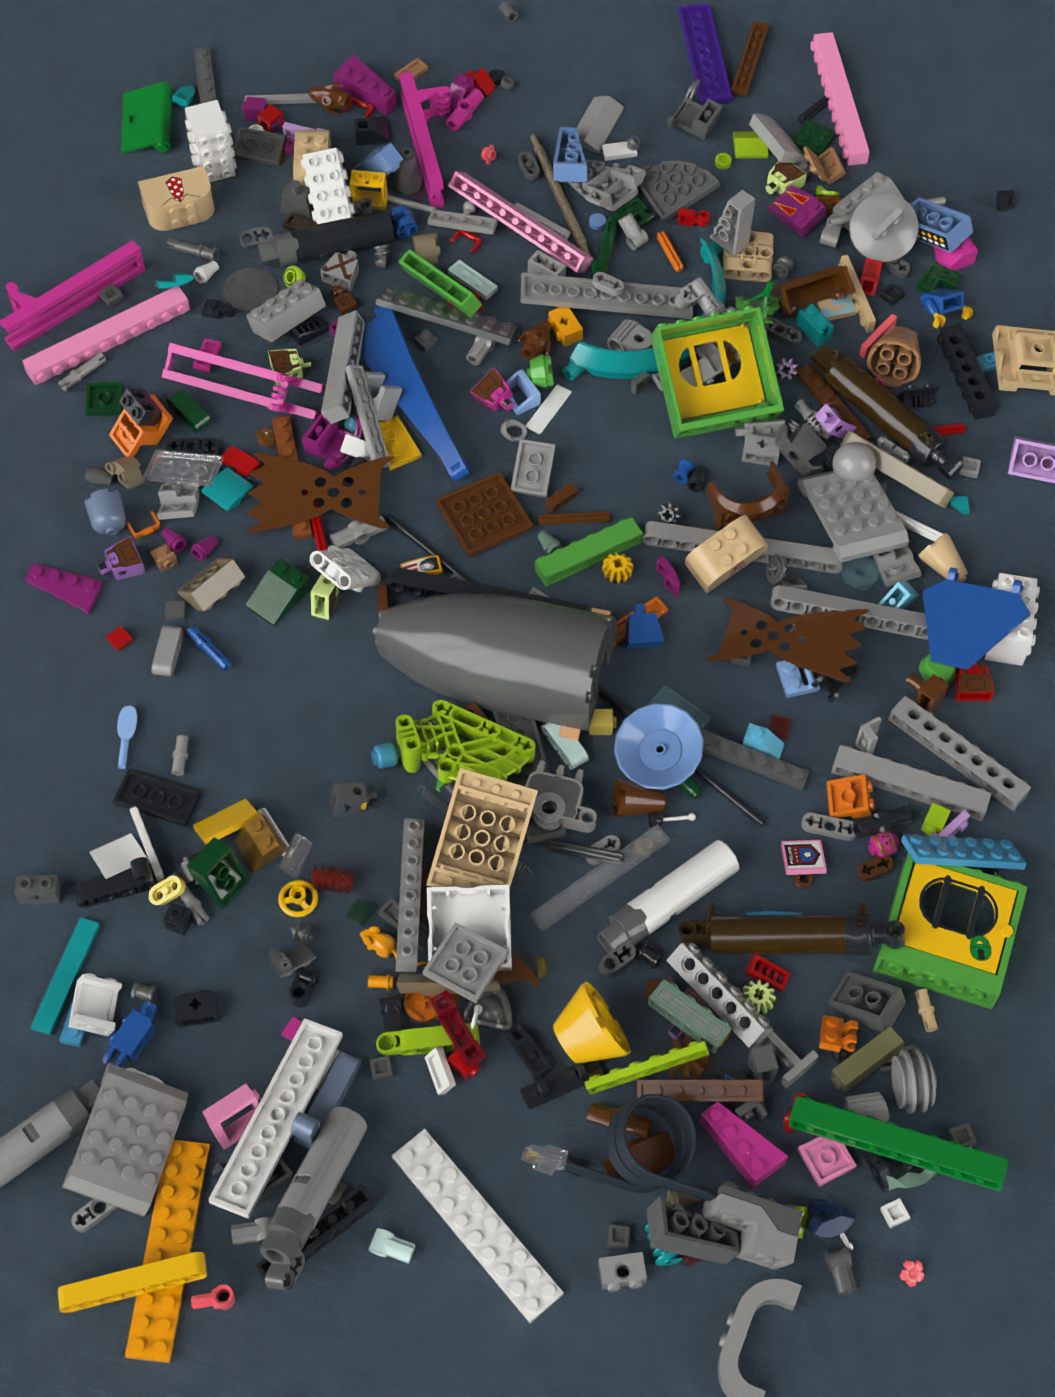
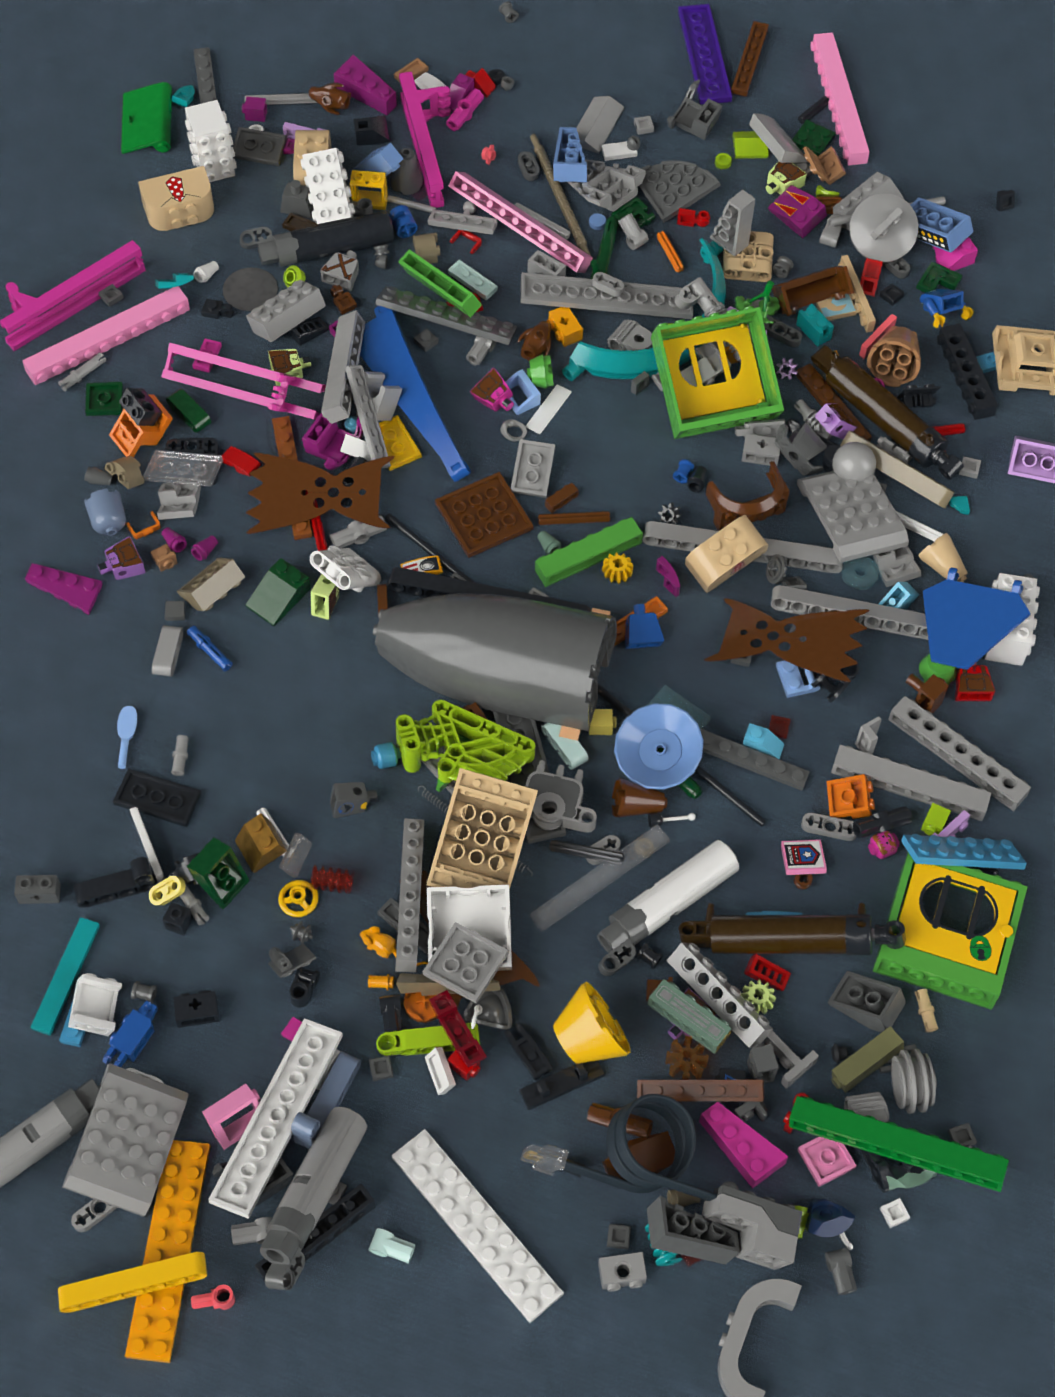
(117, 855): white sticker -> none
(119, 638): red tile -> none
(200, 250): dark grey pin -> none
(225, 821): yellow tile -> none
(227, 489): teal slope -> none
(265, 437): clear orange plant -> none
(271, 119): red brick -> none
(360, 912): clear green tile -> none
(363, 104): red piece -> none
(428, 81): none -> white slope
(541, 967): clear yellow tile -> none
(641, 1069): lime plate -> none
(643, 125): none -> light grey plate
(831, 1034): orange plate -> none
(877, 871): reddish brown beam -> none
(912, 1273): coral plant -> none

